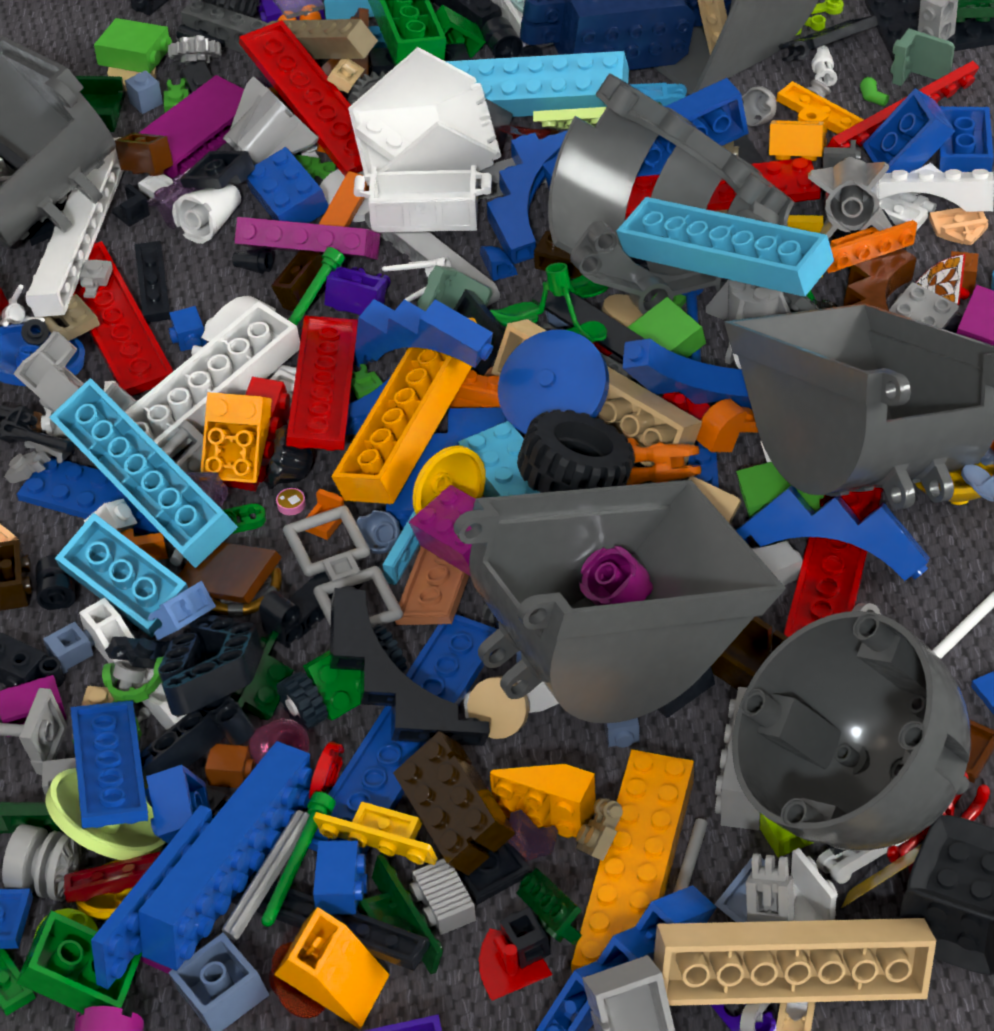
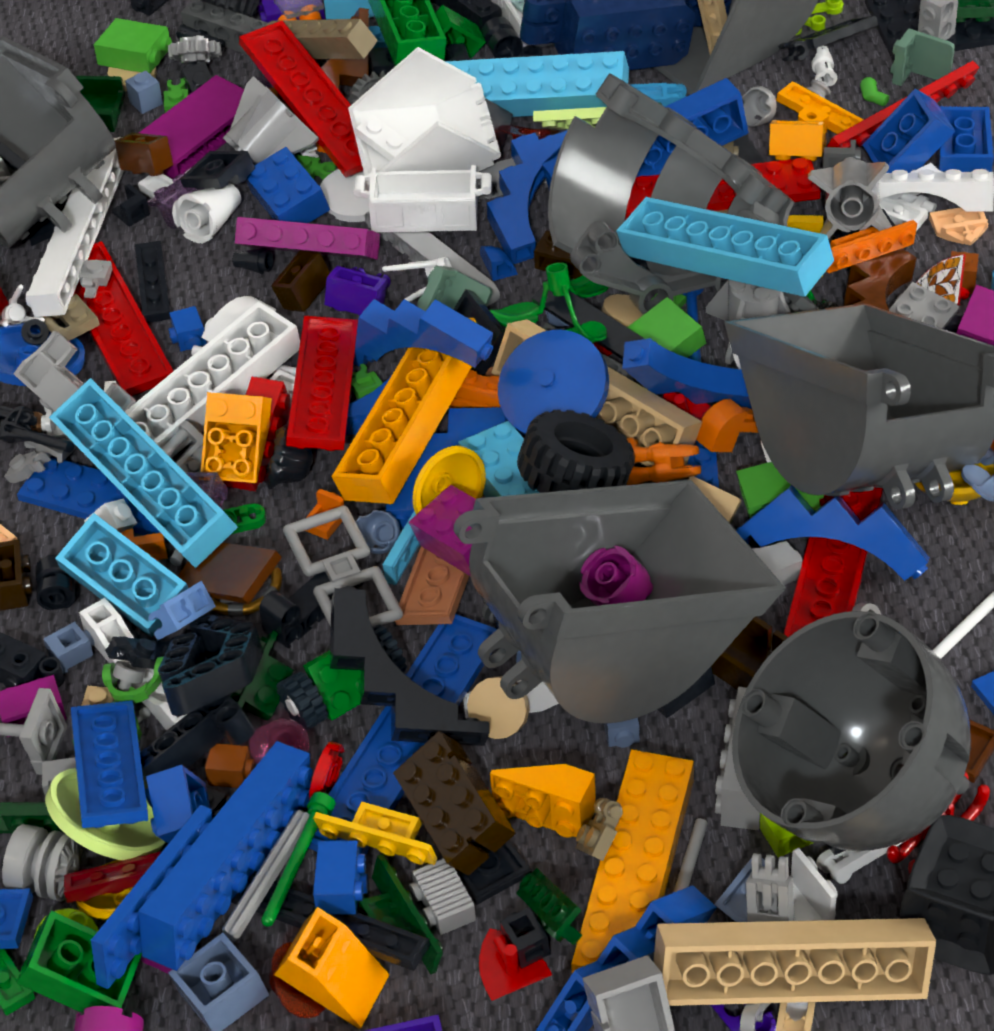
(290, 501): tile -> none
(331, 260): green piece -> none
(344, 204): orange tile -> none
(345, 74): tan plate -> none
(529, 839): bracket -> none
(881, 876): yellow sticker -> none

